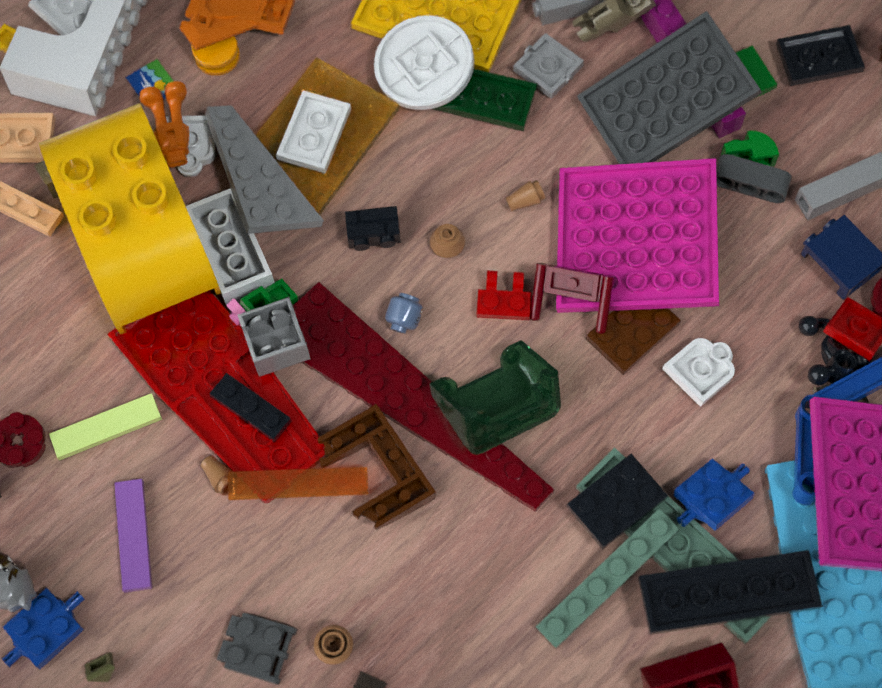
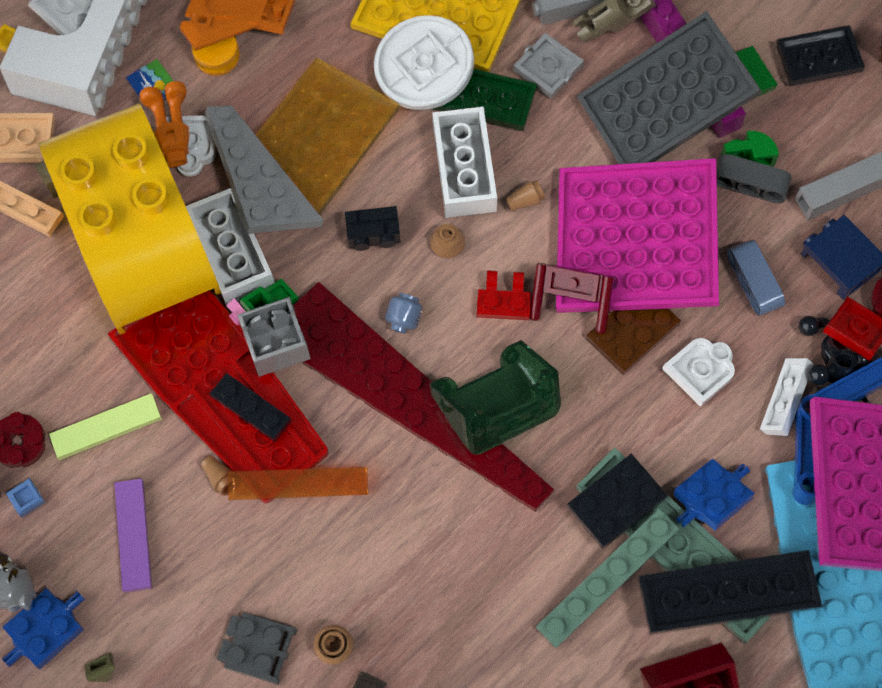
(25, 497): none -> medium blue tile
(313, 131): white plate -> none
(411, 486): reddish brown wedge -> none
(464, 162): none -> white brick
(755, 277): none -> sand blue beam
(786, 397): none -> white plate

